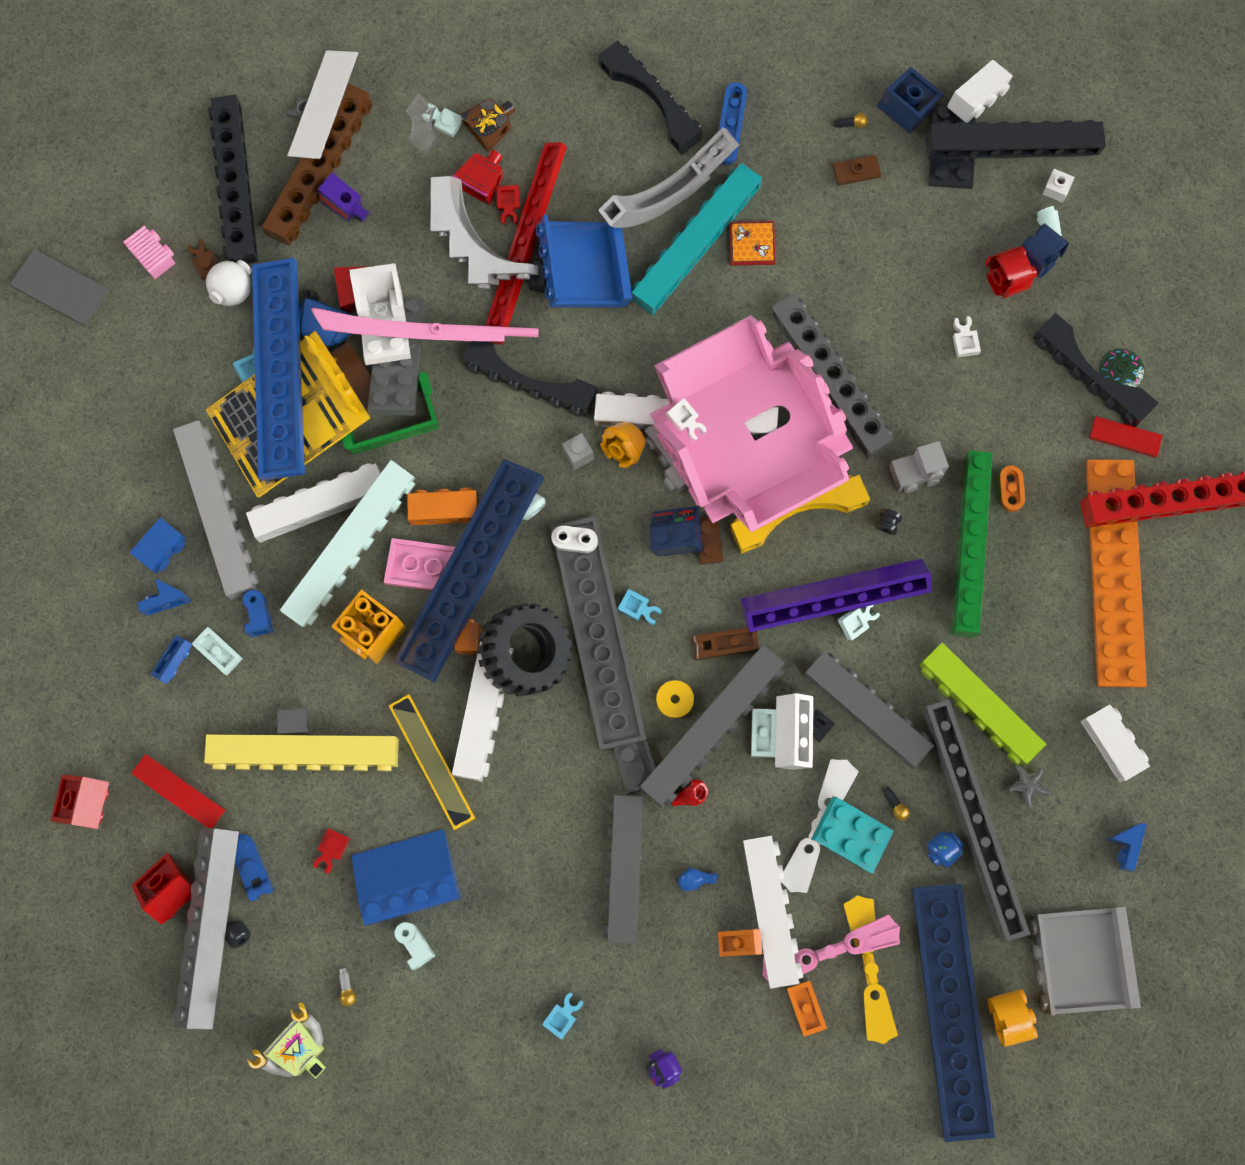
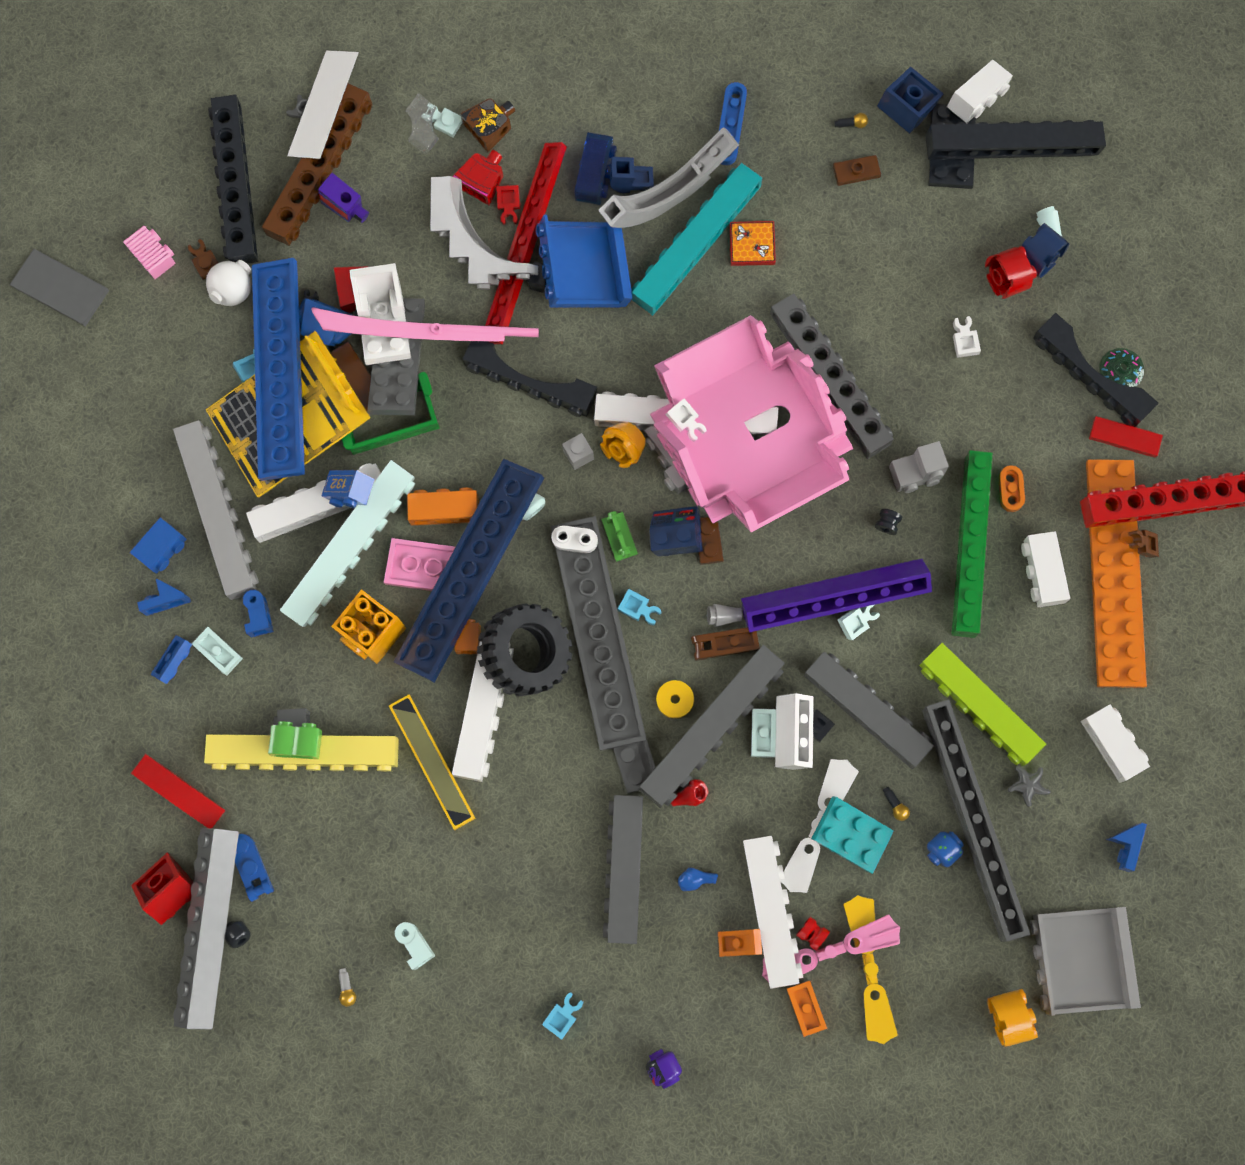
(80, 801): slope -> none
(294, 1048): torso -> none
(295, 741): none -> bright green brick
(332, 846): red plate -> none
(347, 488): none -> blue brick
(405, 877): blue slope -> none
(595, 168): none -> clear blue brick
(619, 536): none -> bright green hinge
(623, 67): black arch -> none
(627, 177): none -> dark blue brick
(721, 615): none -> light grey cone
(817, 937): none -> red wheel
(843, 498): yellow arch -> none
(953, 1013): dark blue plate -> none
(1045, 569): none -> white brick
(1058, 185): white plate -> none
(1145, 542): none -> reddish brown plate

